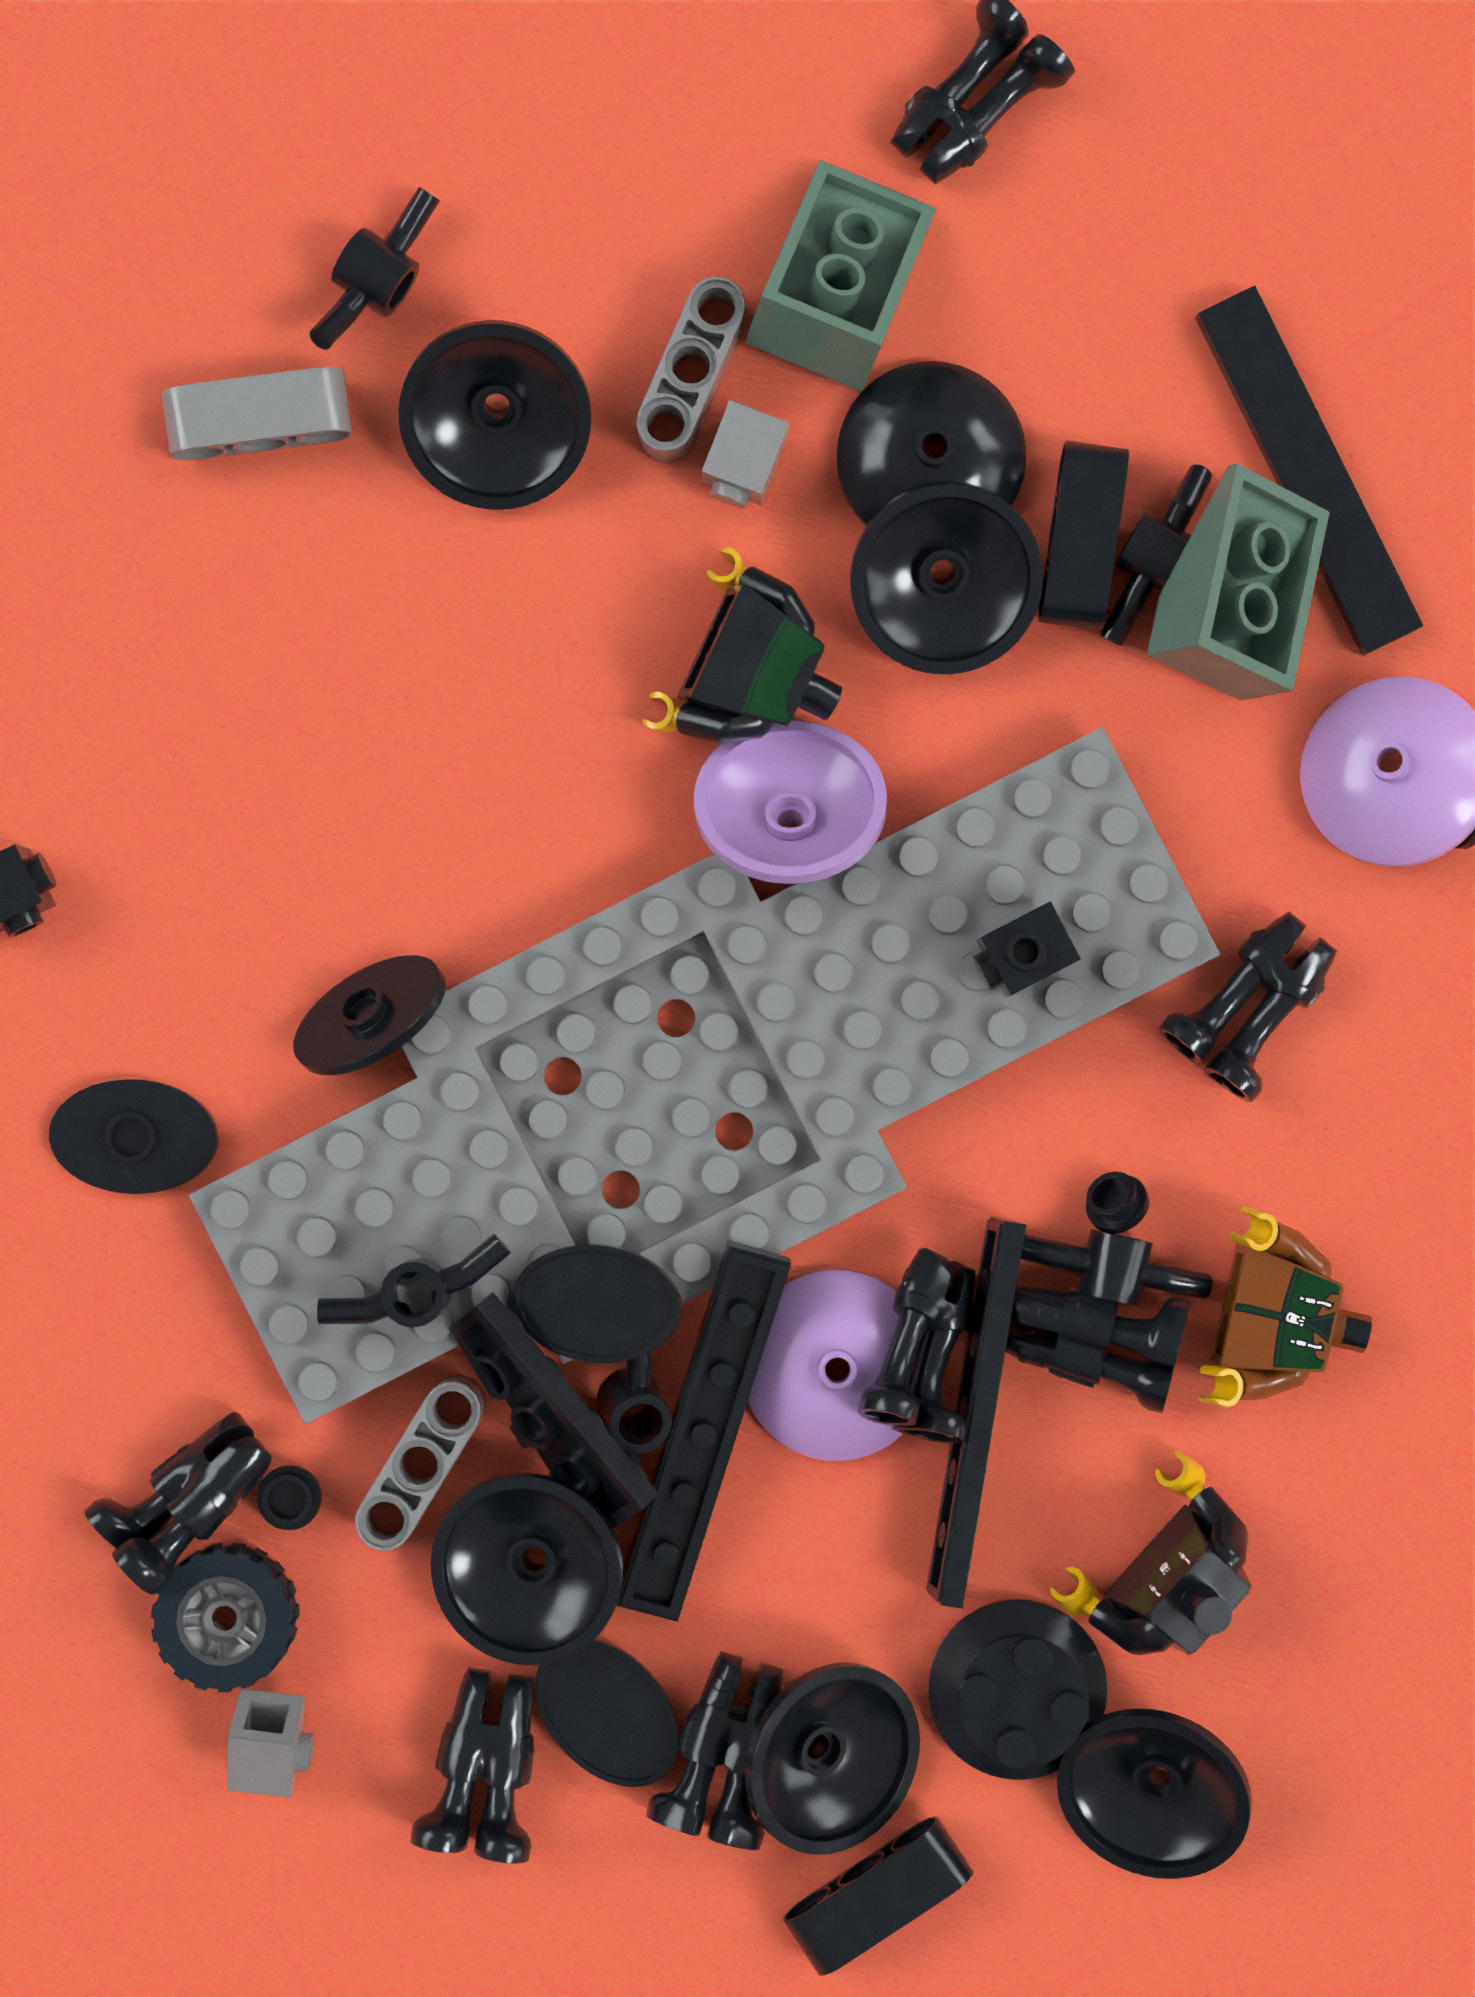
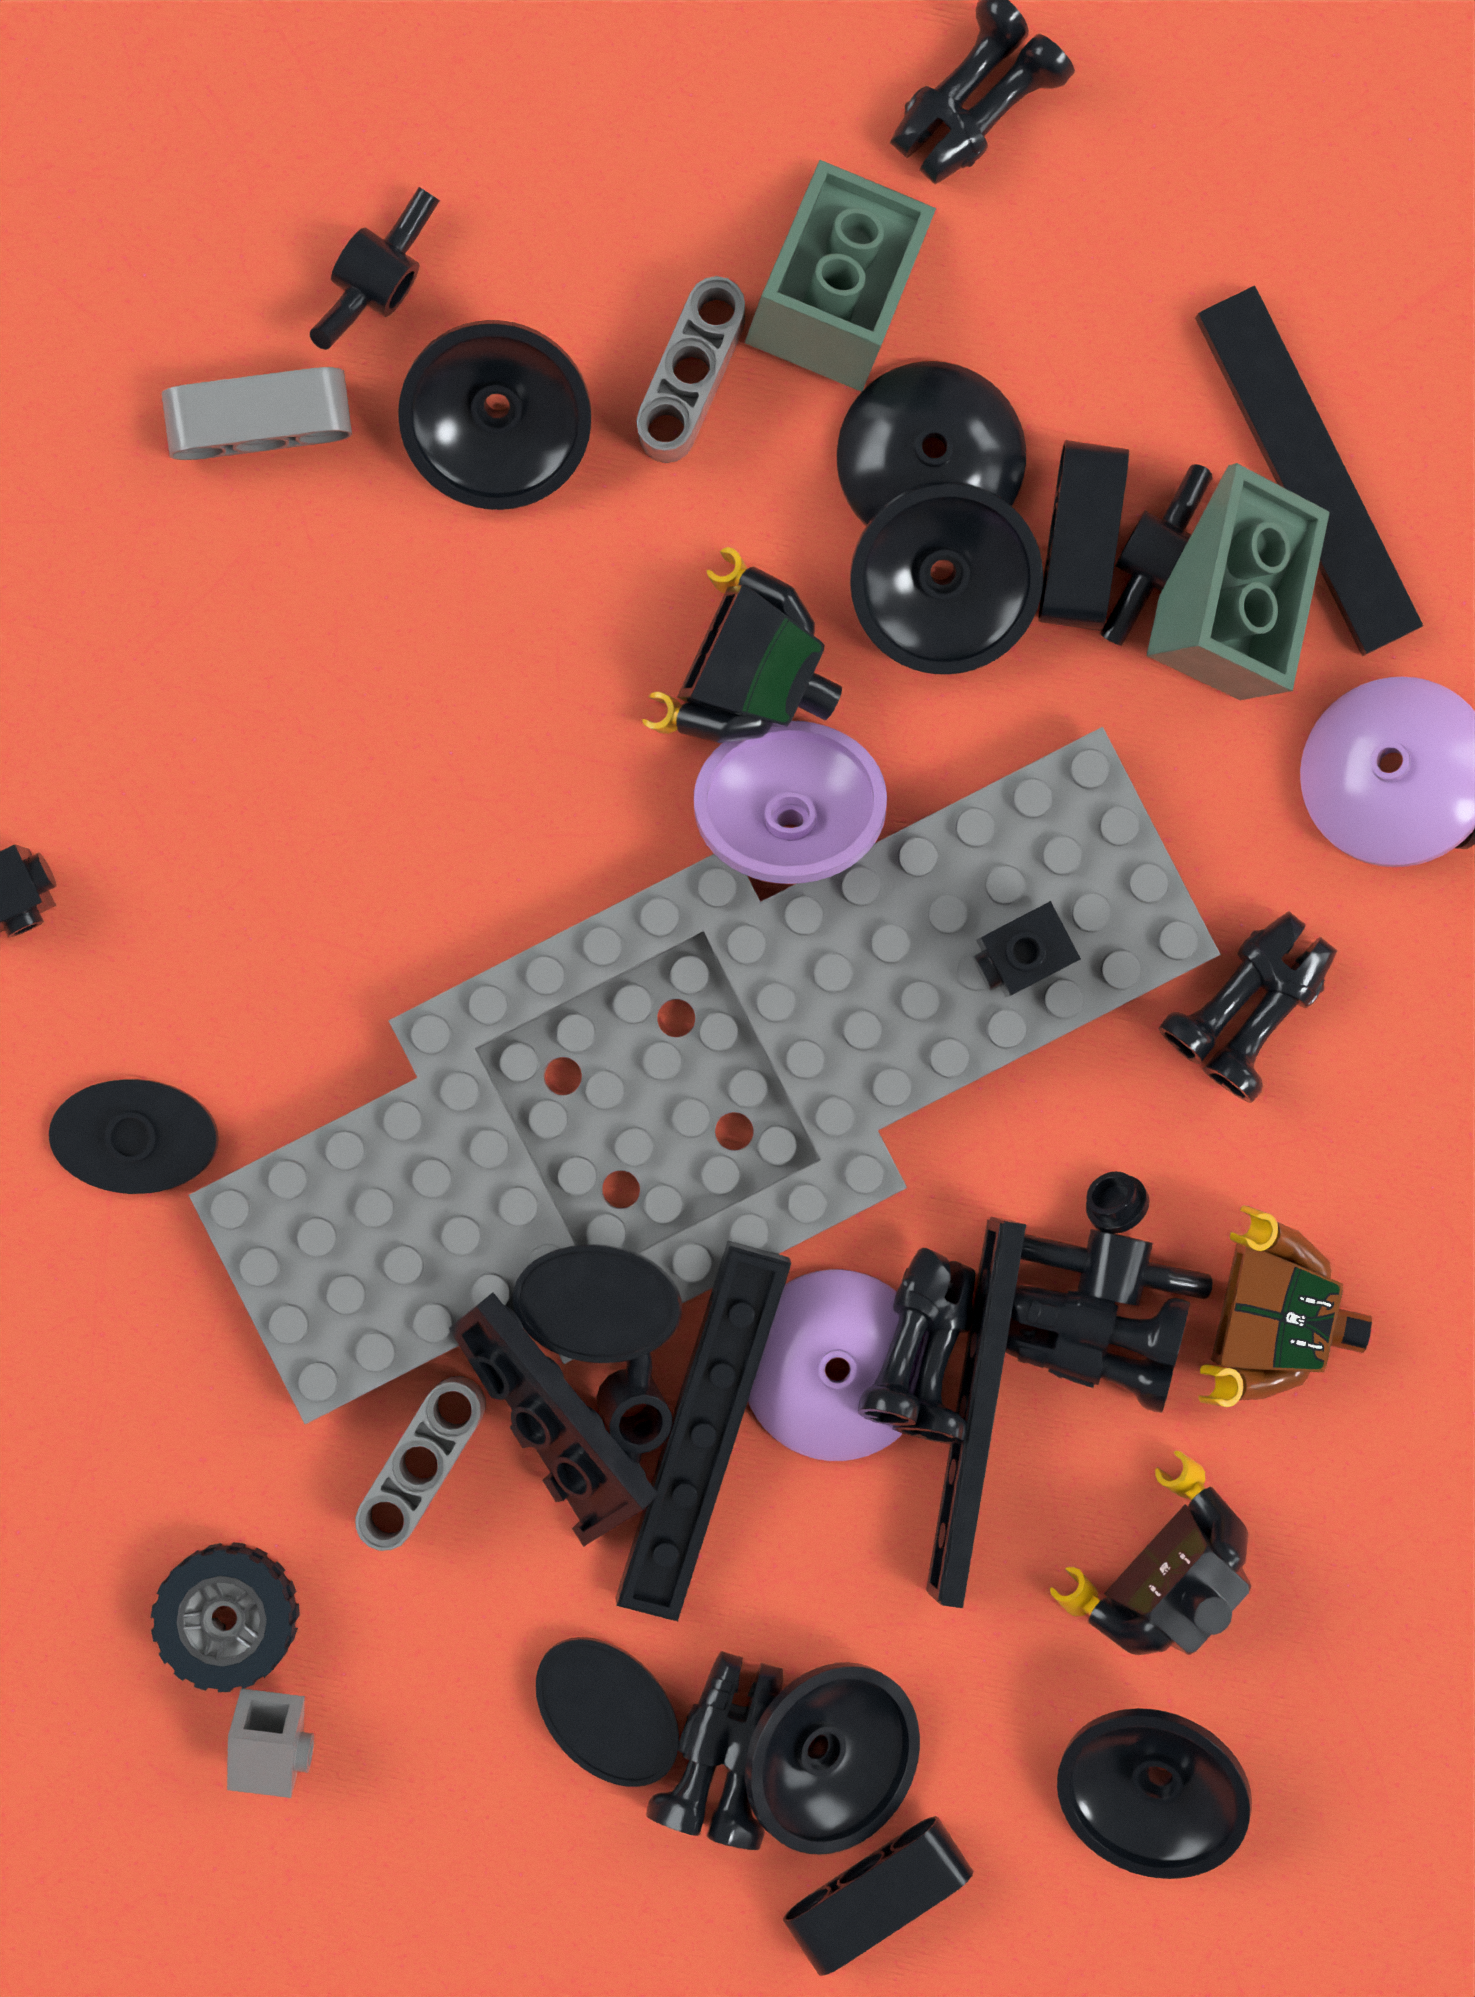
(195, 1488): black piece -> none
(289, 1497): black plate -> none
(369, 1015): black piece -> none
(387, 1303): black piece -> none
(487, 1752): black piece -> none
(505, 1600): black dish -> none
(744, 455): light grey brick -> none
(1016, 1688): black piece -> none

